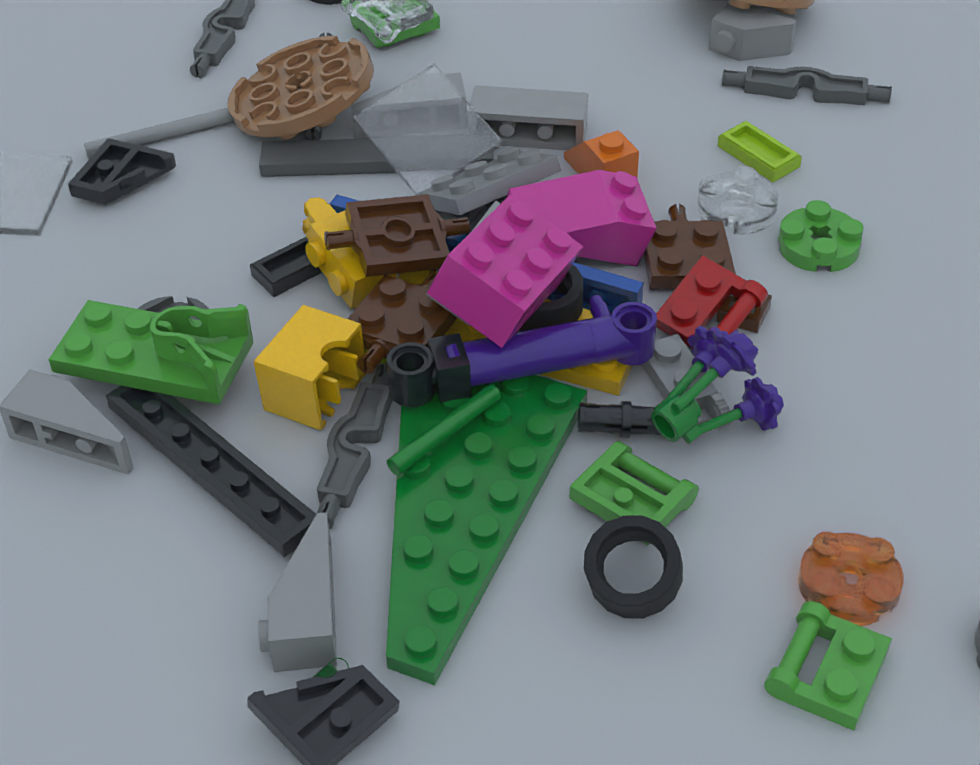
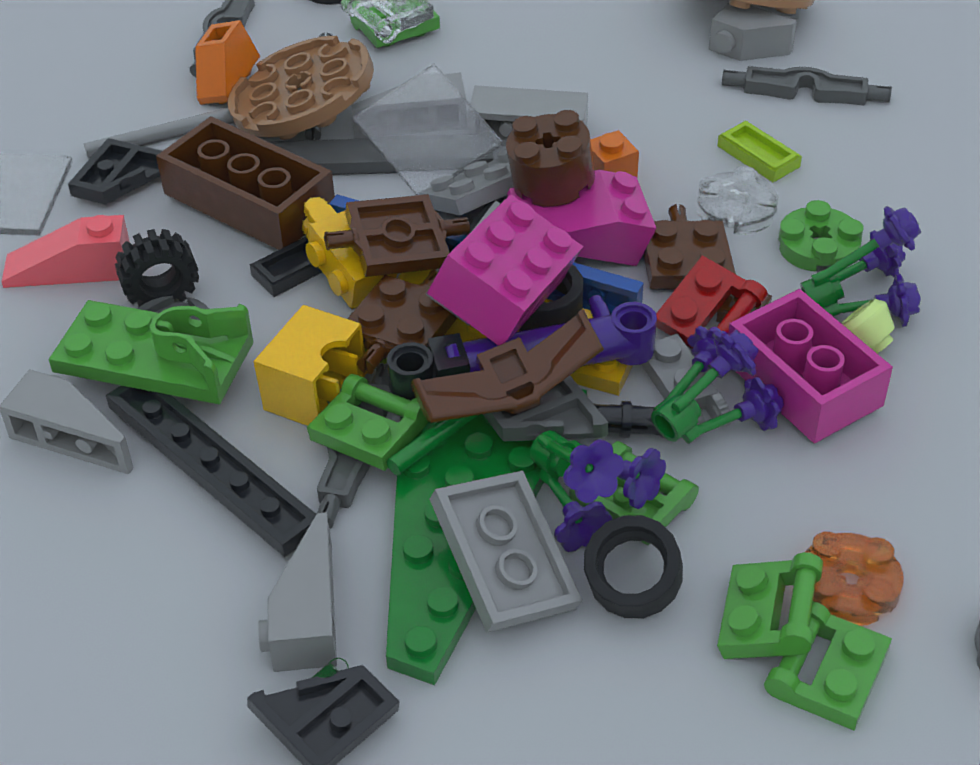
(70, 254): none -> coral slope
(154, 251): none -> black tyre
(222, 59): none -> orange slope
(243, 181): none -> reddish brown brick
(364, 433): none -> bright green plate
(505, 550): none -> light grey plate
(510, 375): none -> reddish brown plate
(550, 157): none -> reddish brown brick
(560, 410): none -> dark grey wing
(592, 473): none -> dark purple plant
(755, 608): none -> bright green plate
(815, 365): none -> dark pink brick
(872, 324): none -> yellowish green cone
(881, 252): none -> dark purple plant

